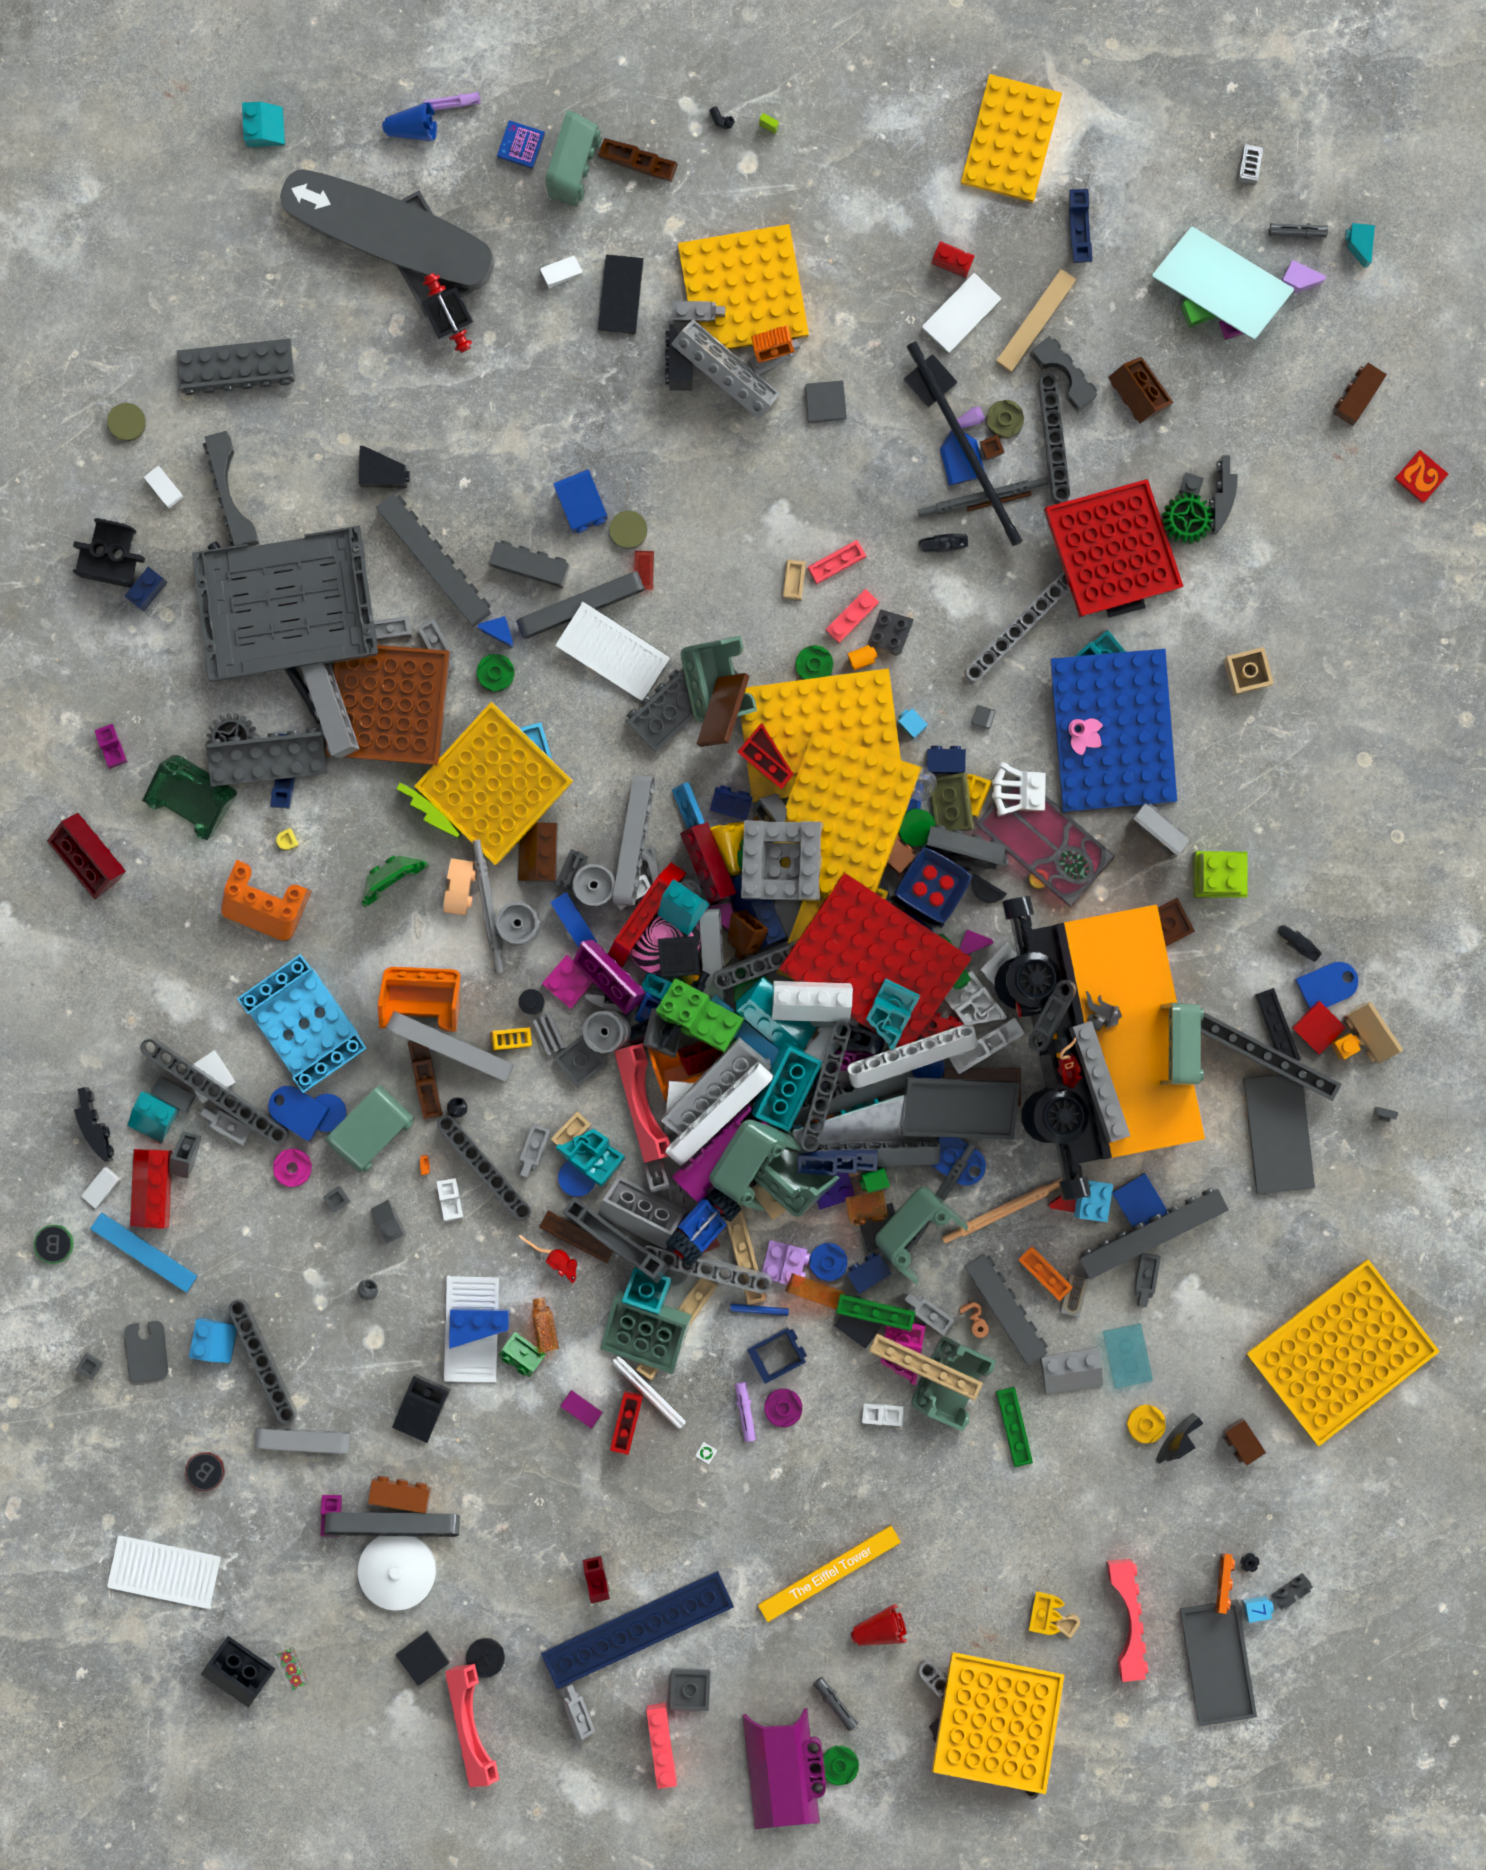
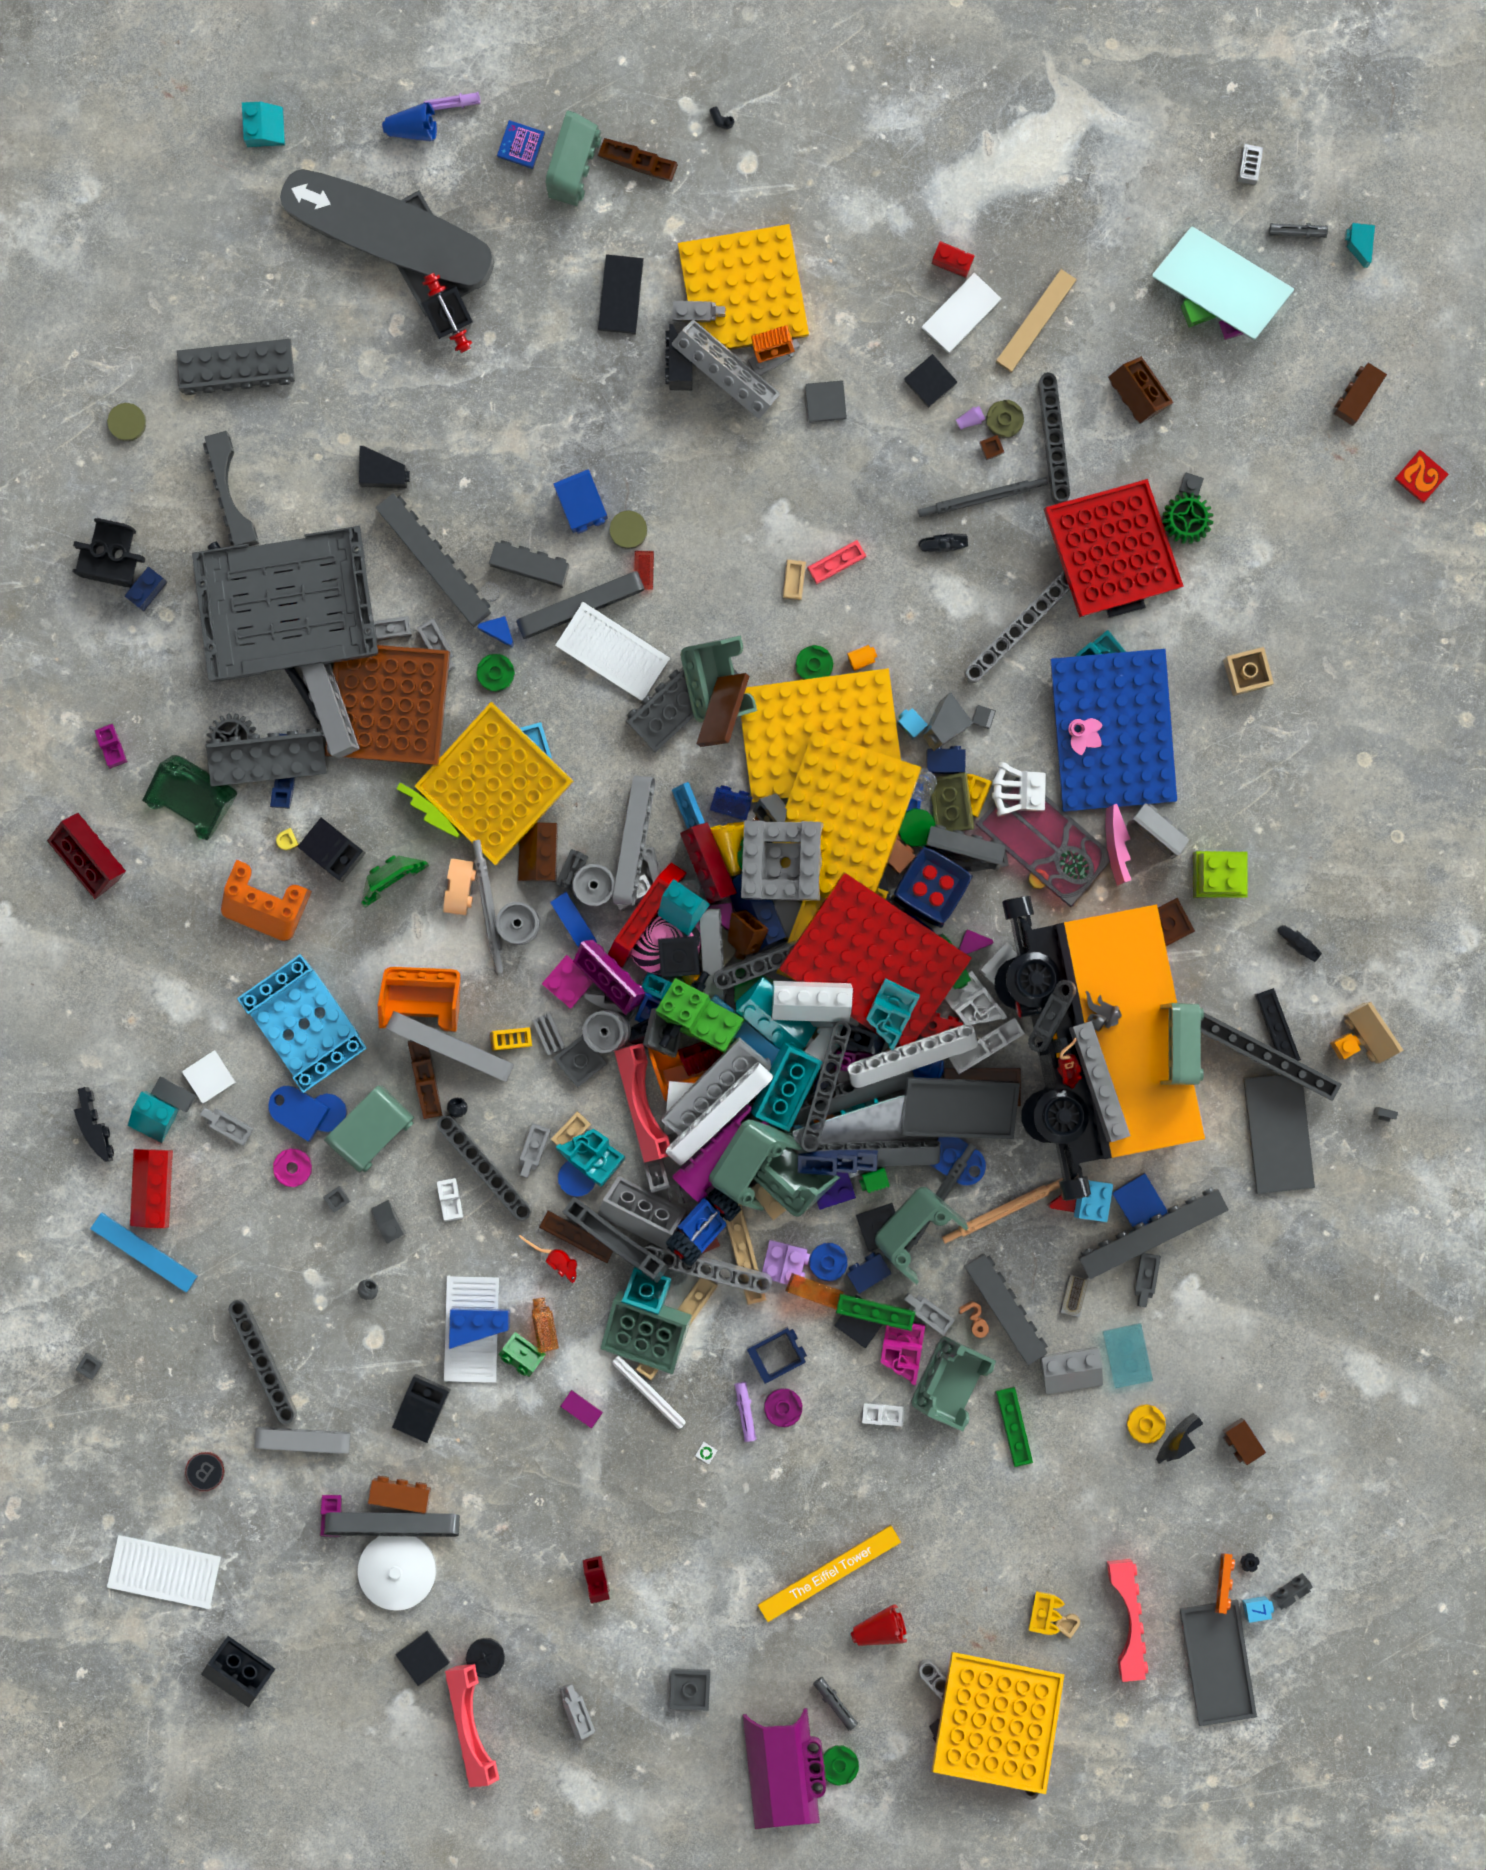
(53, 1244): black tile -> none
(101, 1187): white slope -> none
(146, 1357): dark grey piece -> none
(163, 486): white slope -> none
(184, 1155): dark grey slope -> none
(204, 1089): dark grey beam -> none
(213, 1341): dark azure slope -> none
(291, 1669): clear tile -> none
(331, 849): none -> black slope
(424, 1164): orange tile -> none
(531, 1002): black piece -> none
(560, 271): white slope -> none
(626, 1422): red brick -> none
(637, 1629): dark blue plate -> none
(661, 1745): coral arch -> none
(759, 1309): blue bar -> none
(765, 757): red wedge -> none
(769, 123): lime tile -> none
(852, 616): coral plate -> none
(866, 1208): clear orange brick -> none
(890, 632): dark grey hinge -> none
(925, 1367): tan tile -> none
(946, 722): none -> dark grey slope
(955, 462): blue tile -> none
(986, 891): black tile -> none
(1006, 499): reddish brown axle -> none
(1010, 529): black piece -> none
(1011, 138): yellow plate -> none
(1045, 1273): orange plate -> none
(1048, 355): dark grey arch -> none
(1079, 225): dark blue slope -> none
(1116, 837): none -> bright pink slope
(1223, 501): dark grey slope -> none
(1302, 277): lavender slope -> none
(1318, 1027): red tile -> none
(1327, 984): blue tile -> none
(1342, 1352): yellow plate -> none

